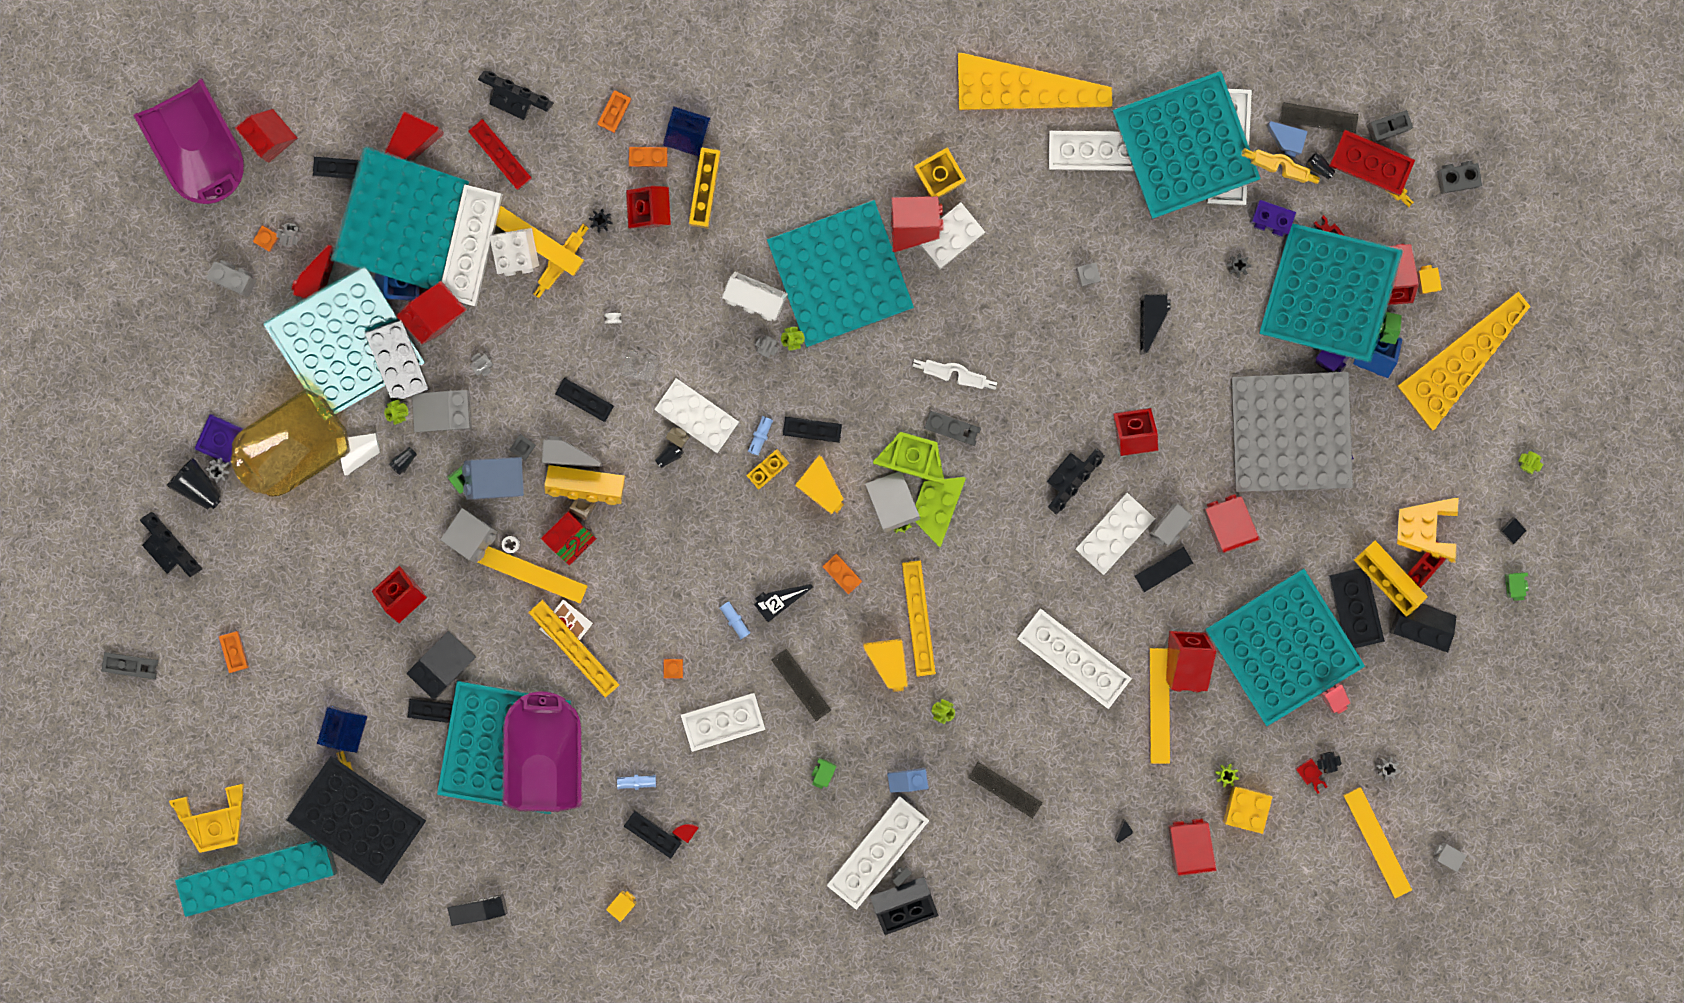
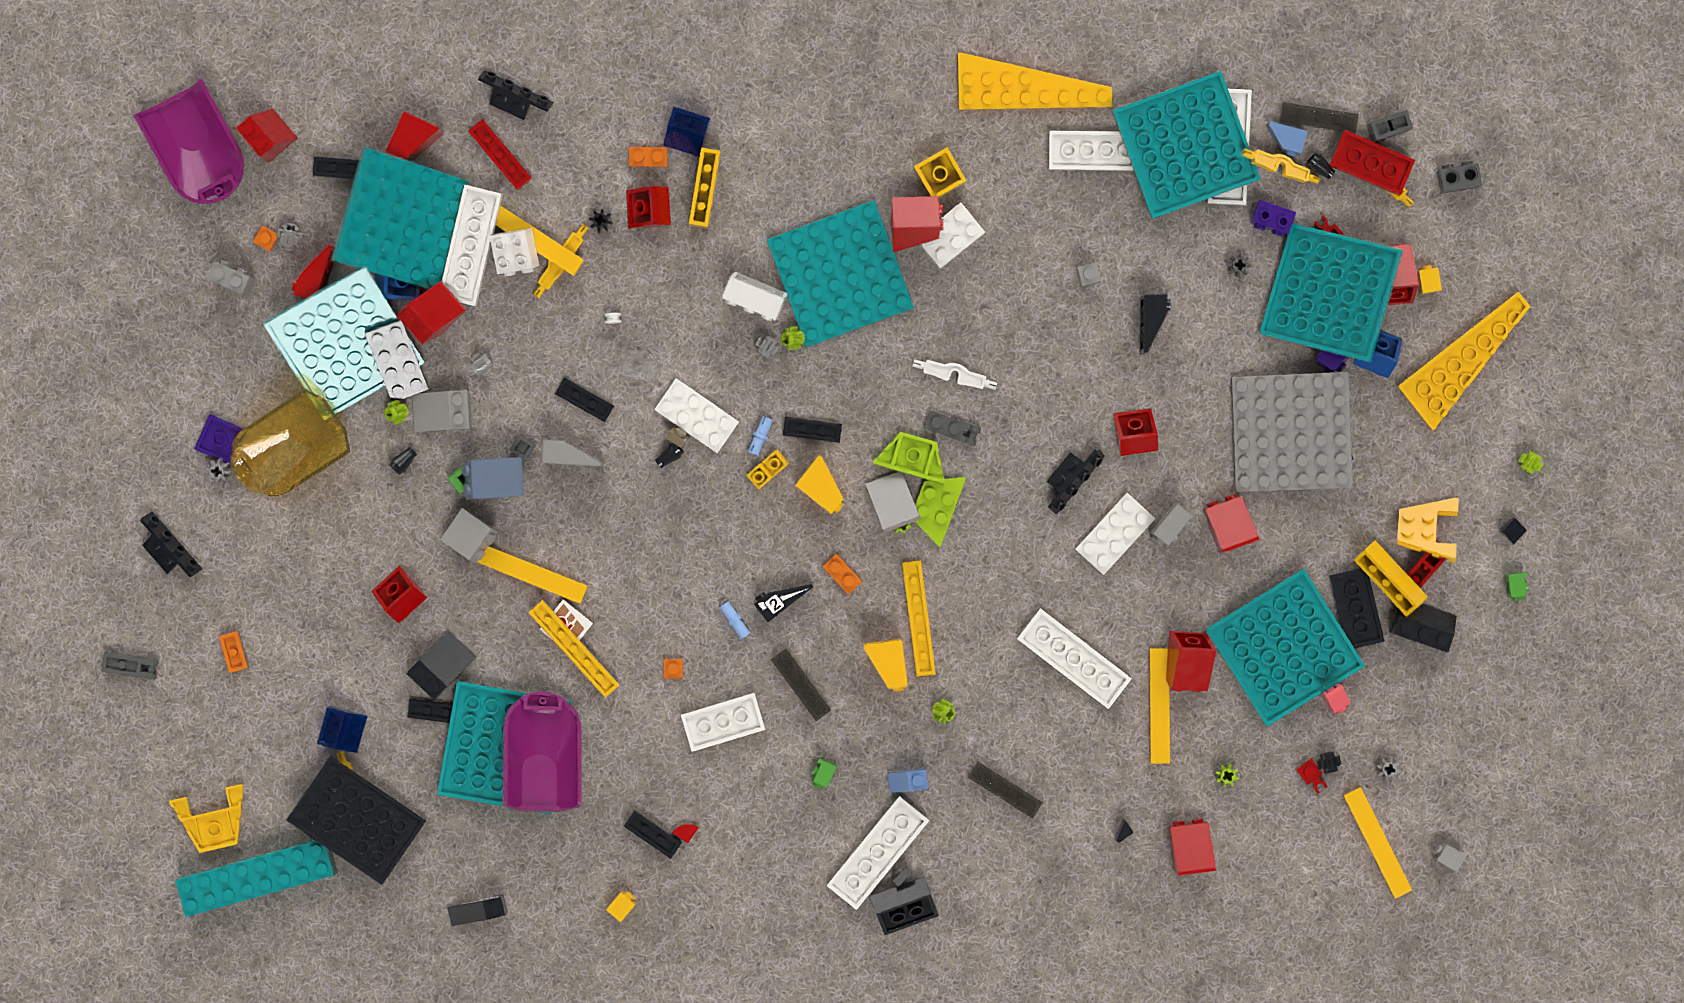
(195, 485): black cone -> none
(361, 450): white slope -> none
(508, 550): white bush -> none
(568, 538): red slope -> none
(582, 508): dark tan plate -> none
(584, 485): yellow brick -> none
(614, 111): orange plate -> none
(636, 782): light blue pin -> none
(1163, 569): black tile -> none
(1247, 809): yellow brick -> none
(1390, 328): bright green brick -> none

